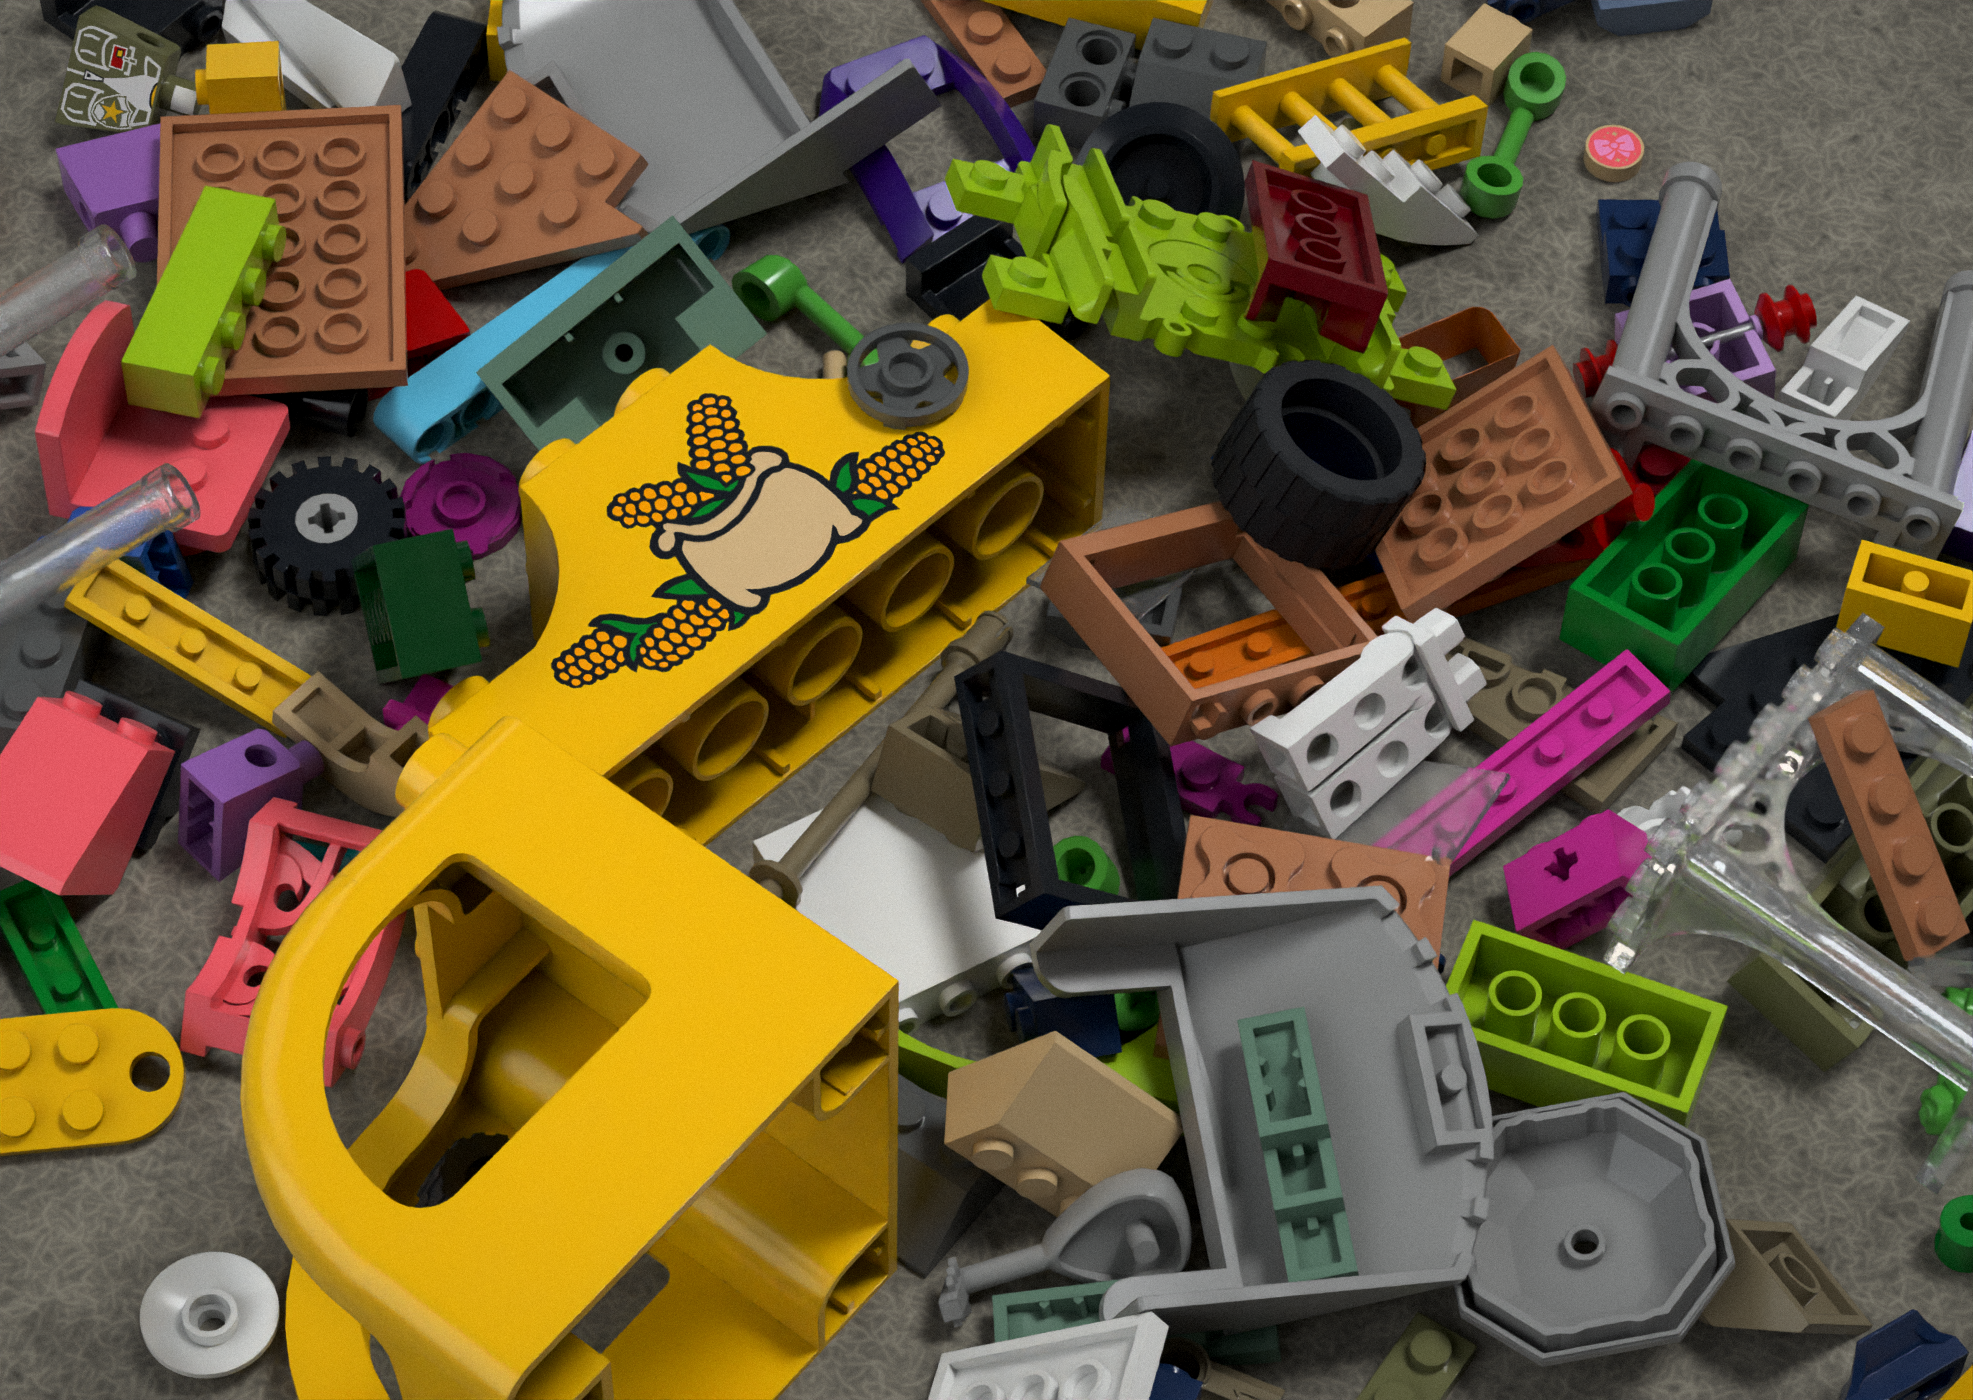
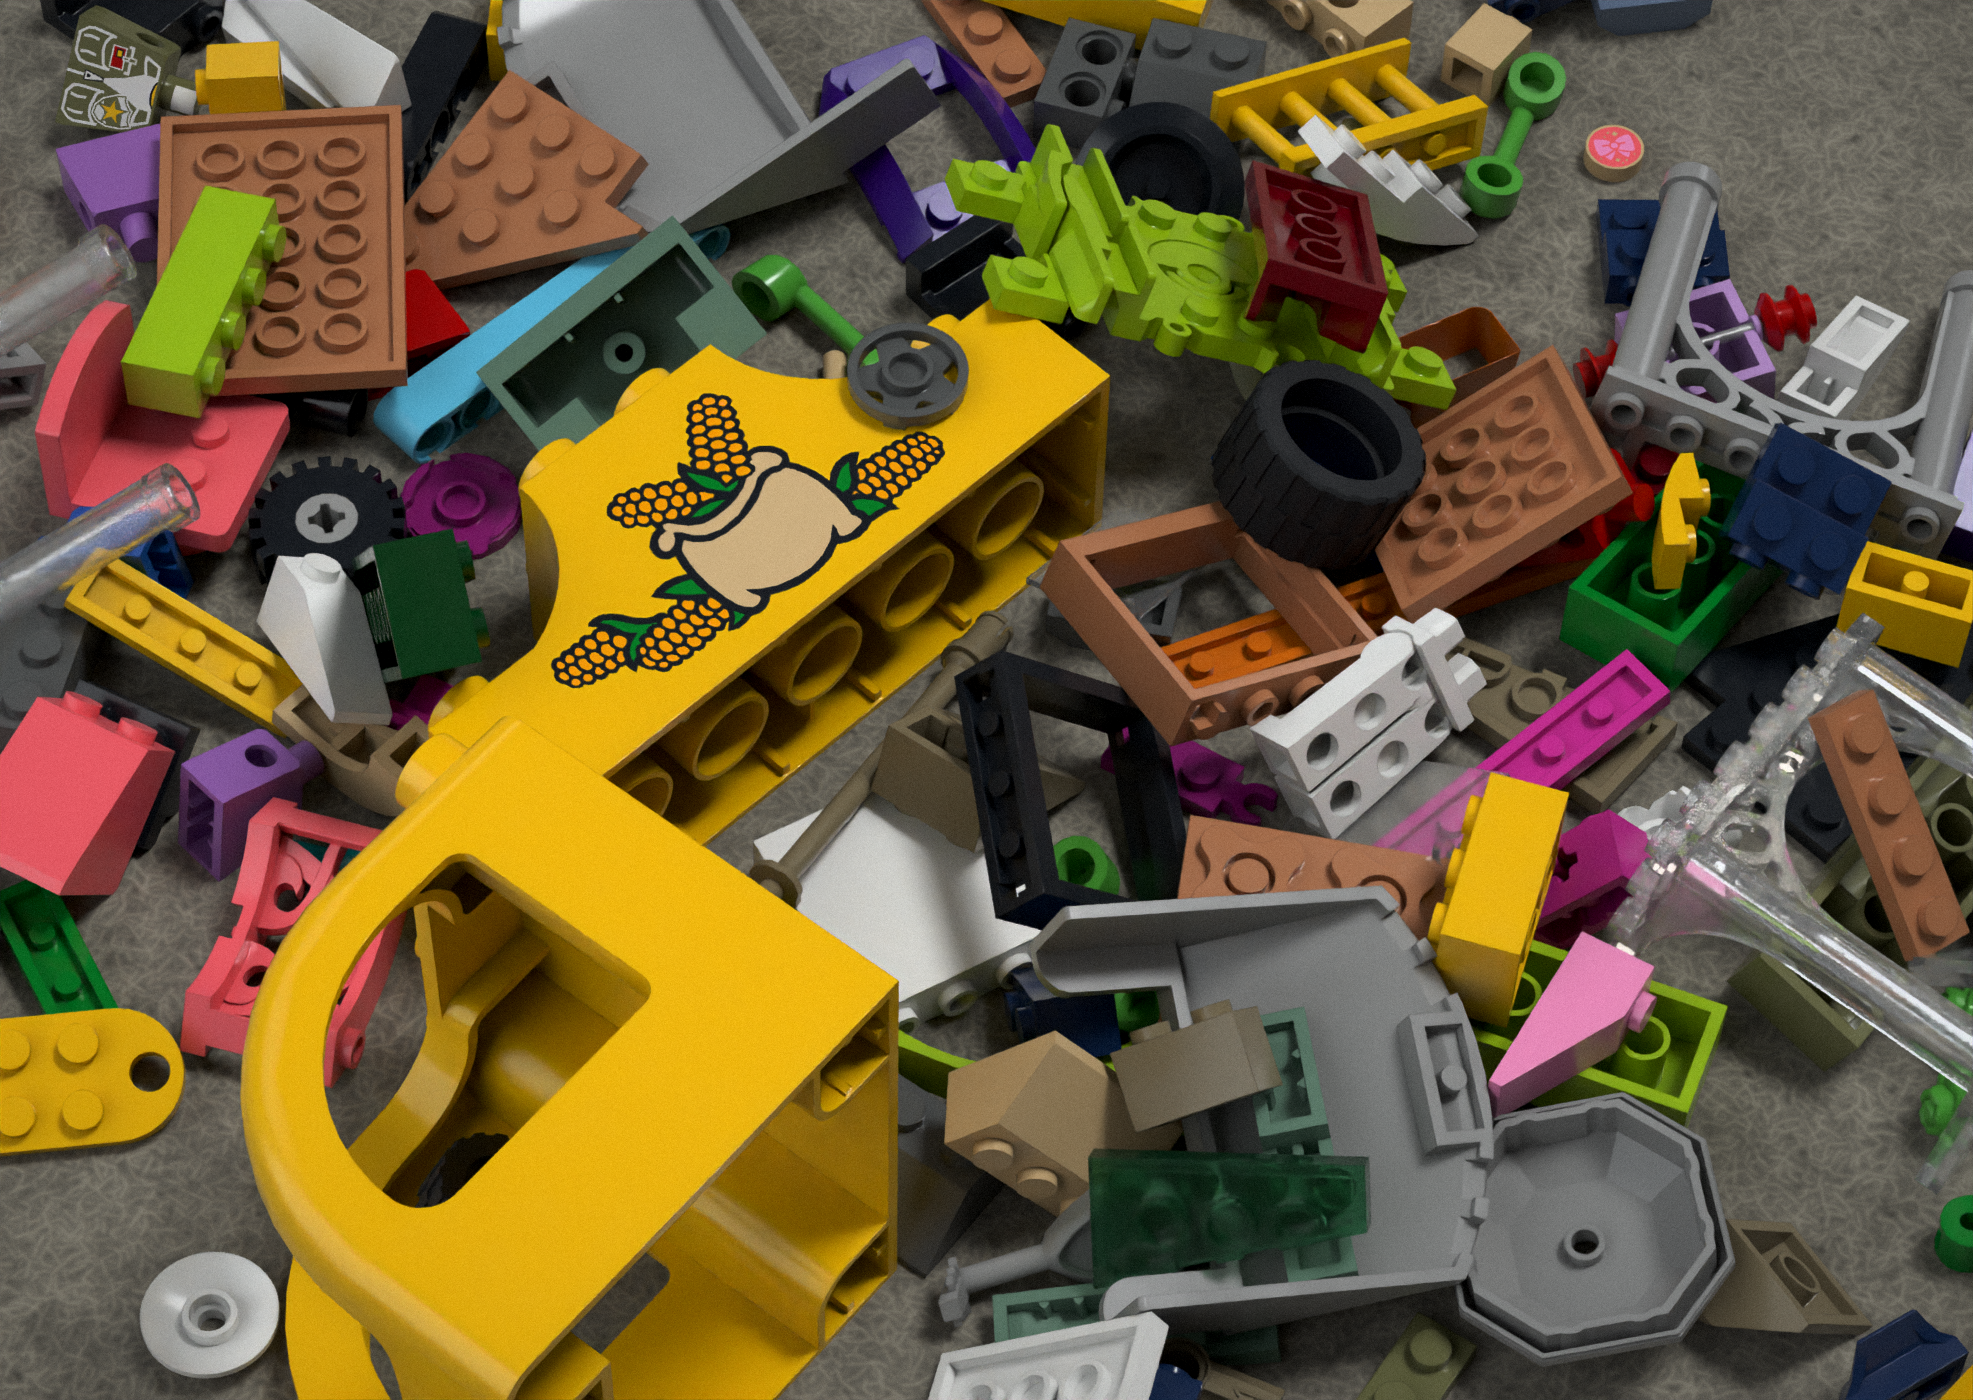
(325, 638): none -> white slope
(1195, 1067): none -> dark tan brick
(1199, 1207): none -> clear green wing
(1496, 893): none -> yellow brick
(1575, 1022): none -> bright pink slope
(1682, 505): none -> yellow slope
(1804, 512): none -> dark blue plate

